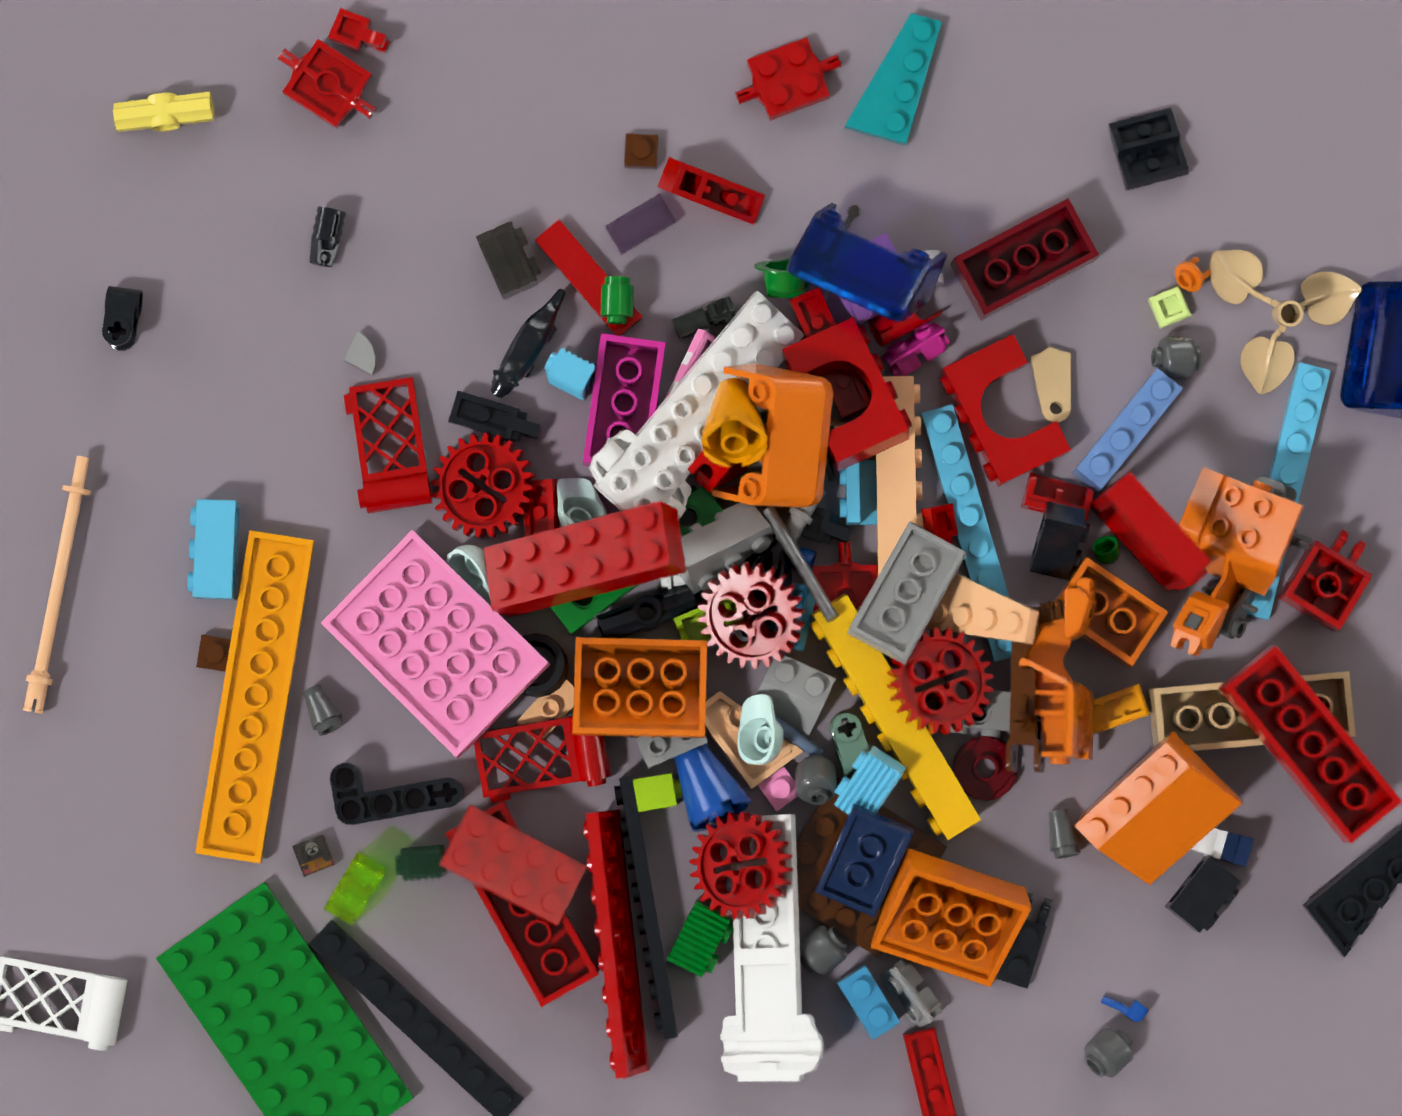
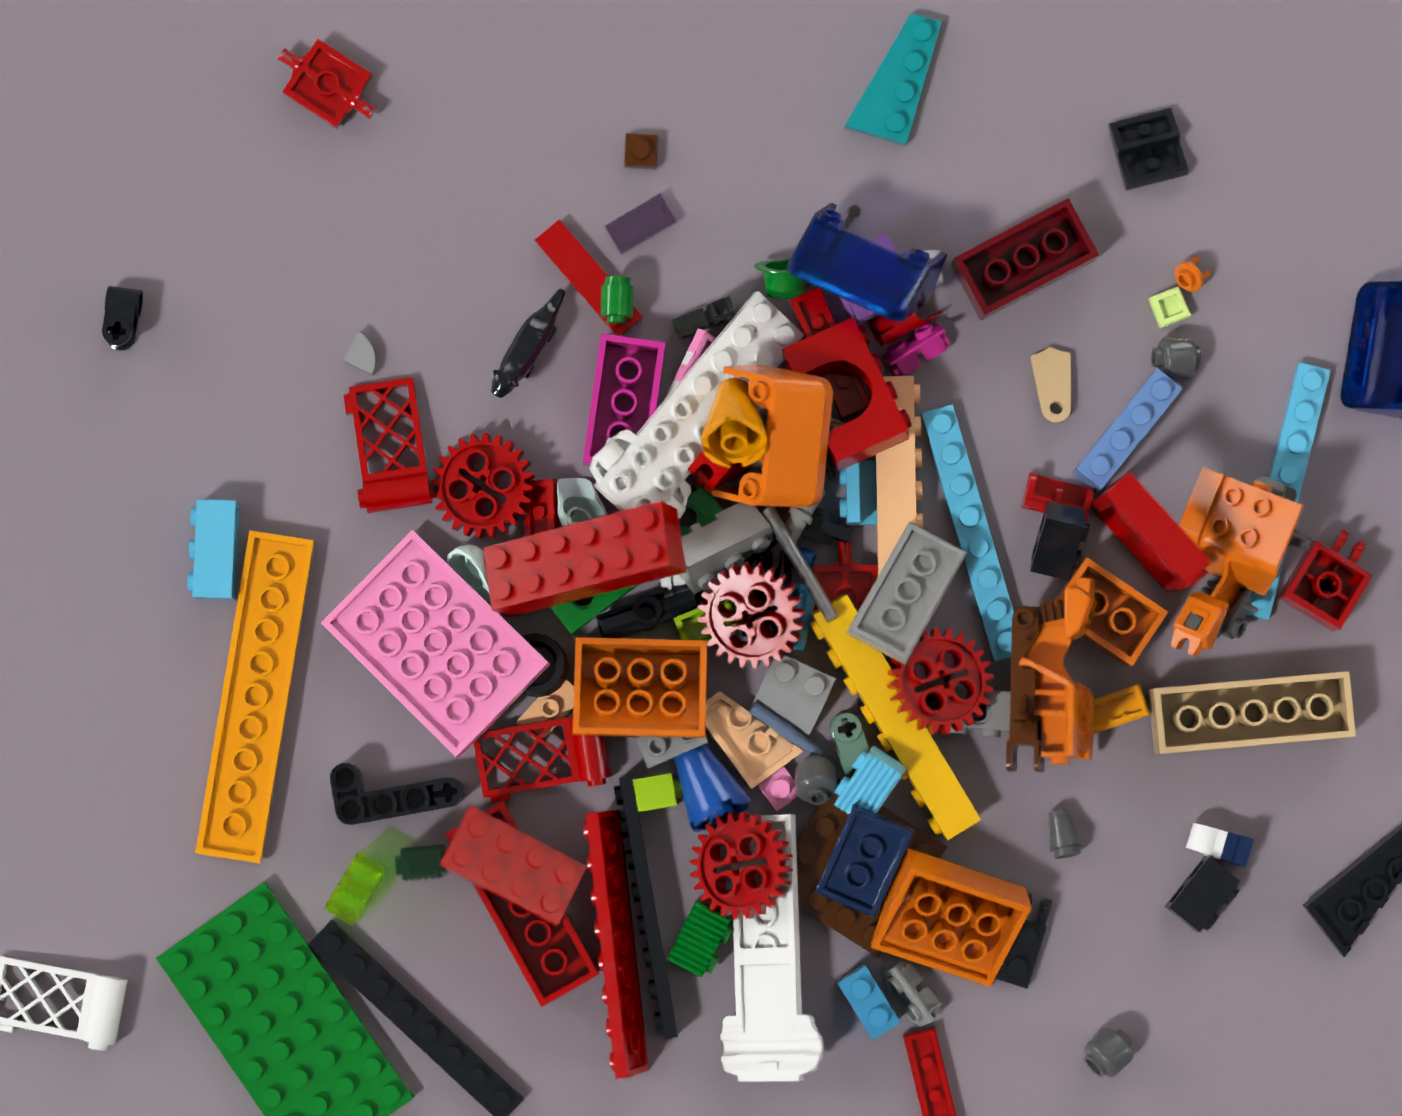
(39, 677): light nougat bar -> none
(163, 112): light yellow piece -> none
(213, 653): reddish brown plate -> none
(313, 855): clear smoke tile -> none
(322, 712): dark grey cone -> none
(326, 236): black hinge -> none
(353, 31): red plate -> none
(491, 417): black hinge -> none
(508, 260): clear smoke brick -> none
(570, 373): medium azure brick -> none
(711, 190): red slope -> none
(759, 733): light aqua cap -> none
(788, 79): red plate -> none
(823, 950): dark grey head -> none
(940, 521): red plate -> none
(965, 768): dark red tile -> none
(983, 613): light nougat wing -> none
(1003, 456): red arch -> none
(1106, 550): green hinge -> none
(1135, 1012): blue hand -> none
(1158, 810): orange slope -> none
(1310, 744): red brick -> none
(1325, 295): tan plant -> none

